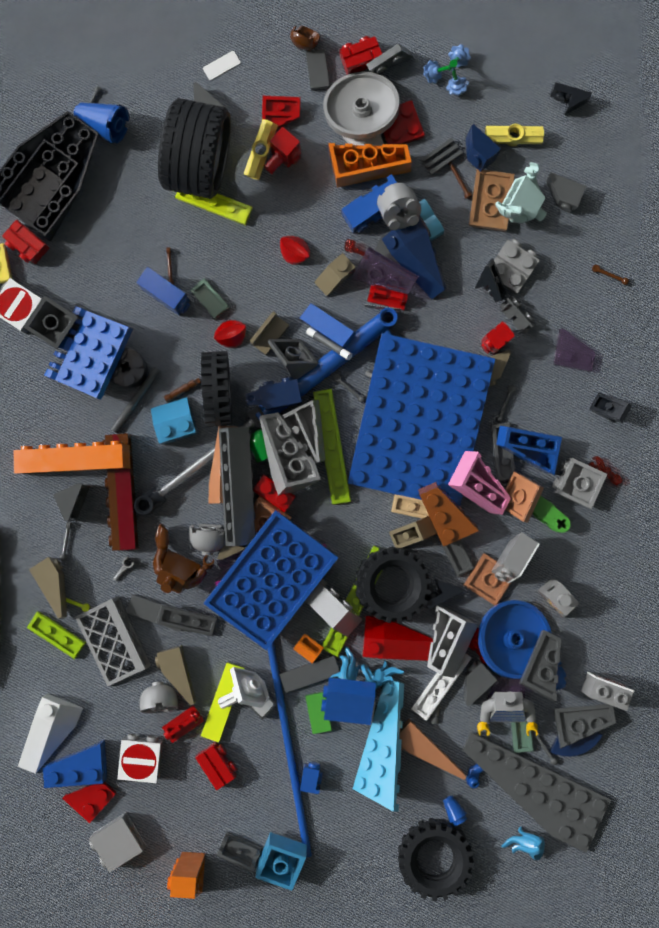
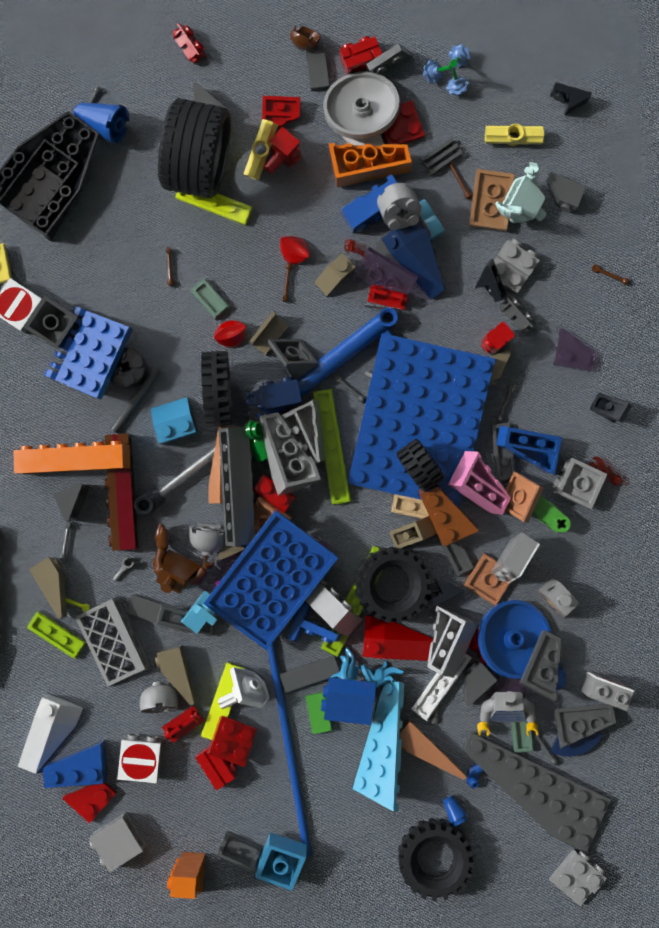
(25, 242): red brick -> none
(163, 291): blue brick -> none
(181, 390): reddish brown wheel -> none
(184, 37): none -> red hinge
(199, 614): none -> medium azure bracket
(221, 65): white sticker -> none
(232, 741): none -> red plate
(253, 429): none -> green plate
(263, 712): white slope -> none
(289, 266): none -> reddish brown hinge
(301, 622): none -> blue bracket
(308, 648): orange piece -> none
(311, 777): blue brick -> none
(327, 325): tile -> none
(330, 344): dark grey bar -> none
(420, 465): none -> black tyre
(480, 148): dark blue slope -> none
(527, 843): dark azure piece -> none
(578, 877): none -> light grey plate

